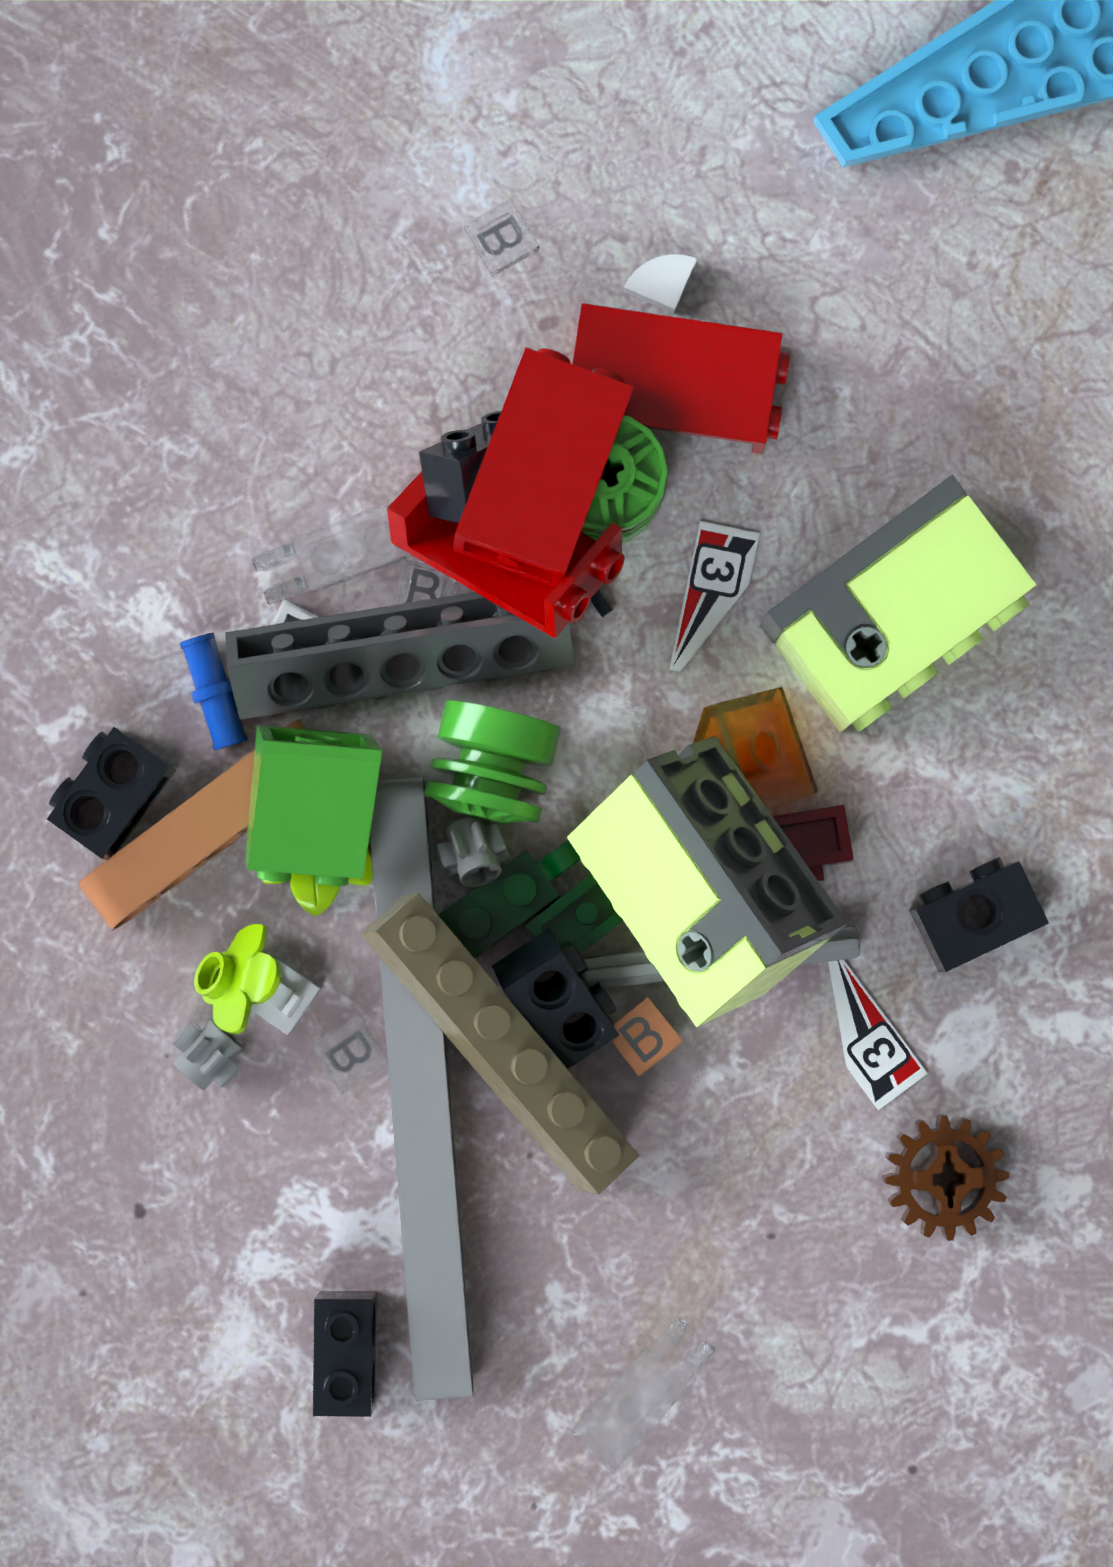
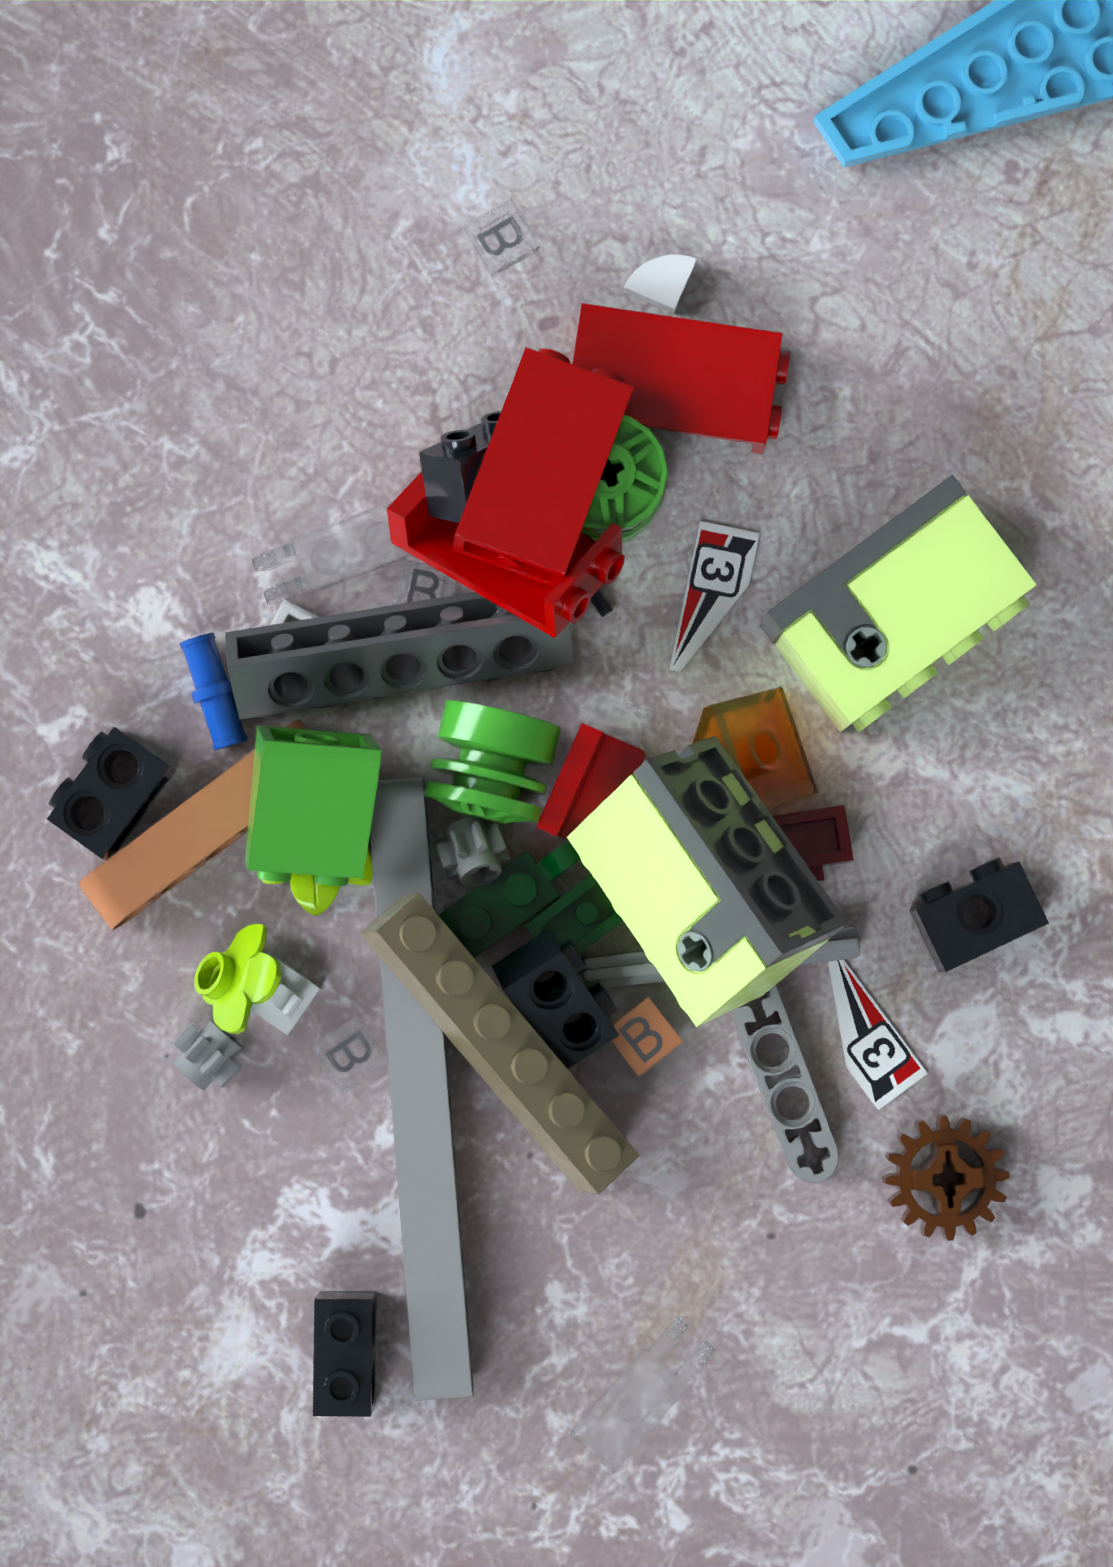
(587, 778): none -> red panel
(789, 1073): none -> light grey beam

